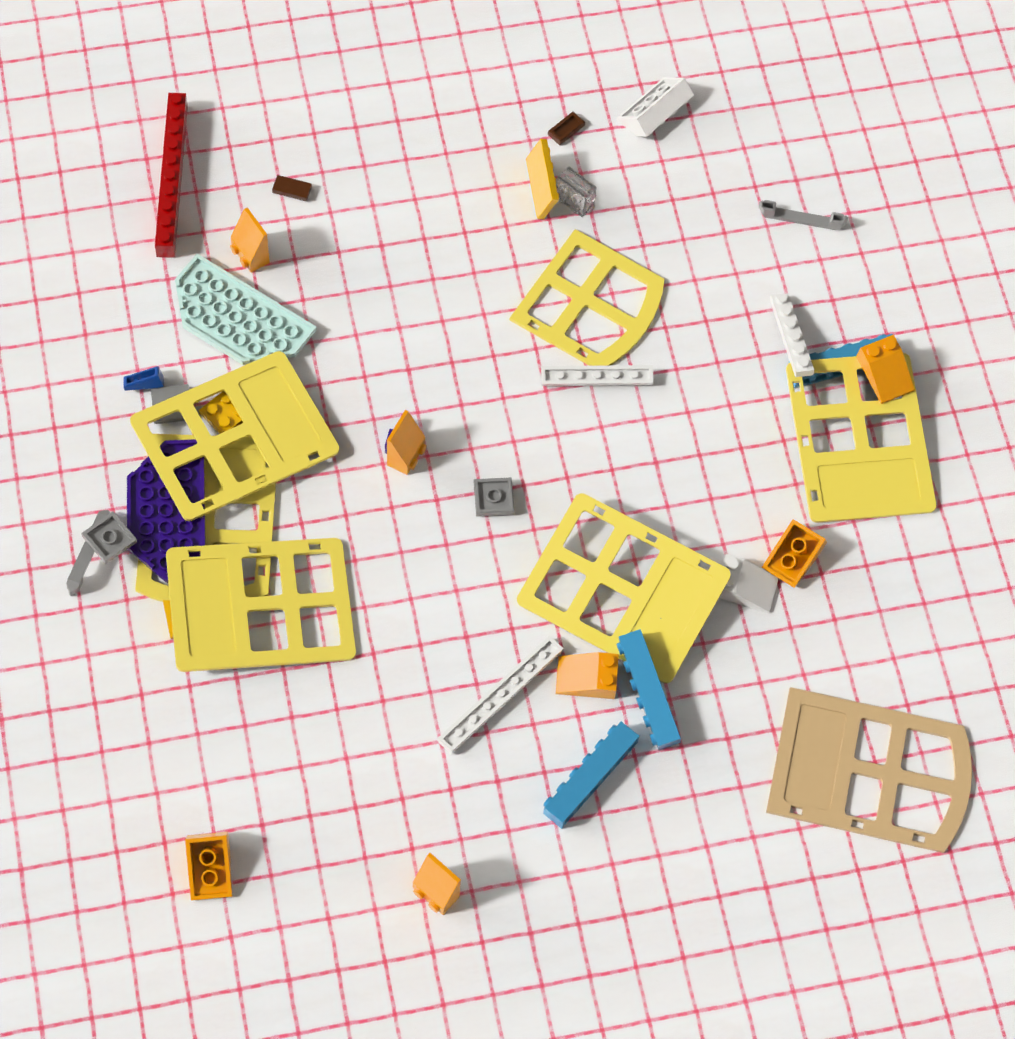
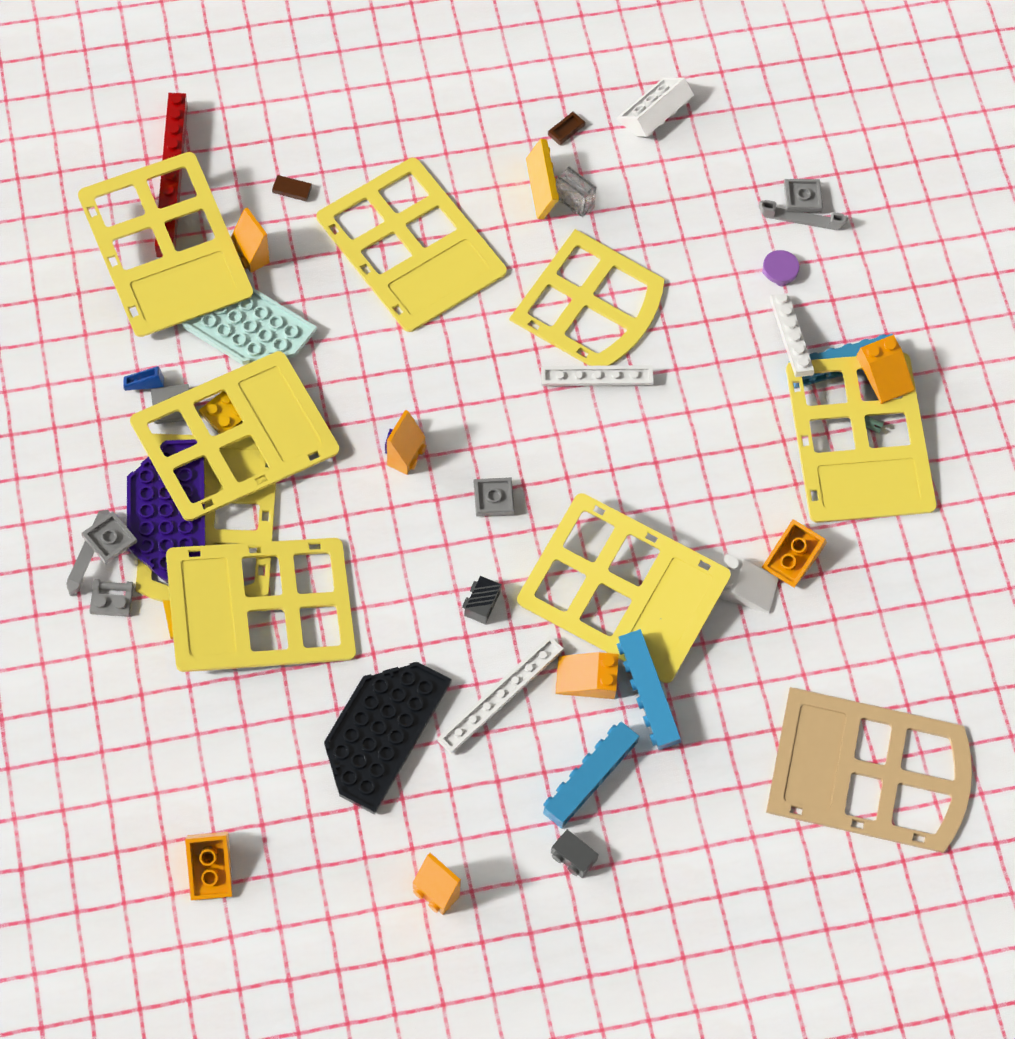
(108, 603): none -> light grey plate
(181, 282): none -> light yellow door
(381, 730): none -> black plate
(434, 275): none -> light yellow door
(482, 600): none -> brick
(574, 854): none -> dark grey brick
(780, 267): none -> medium lavender tile
(803, 195): none -> light grey plate
(870, 422): none -> sand green pin

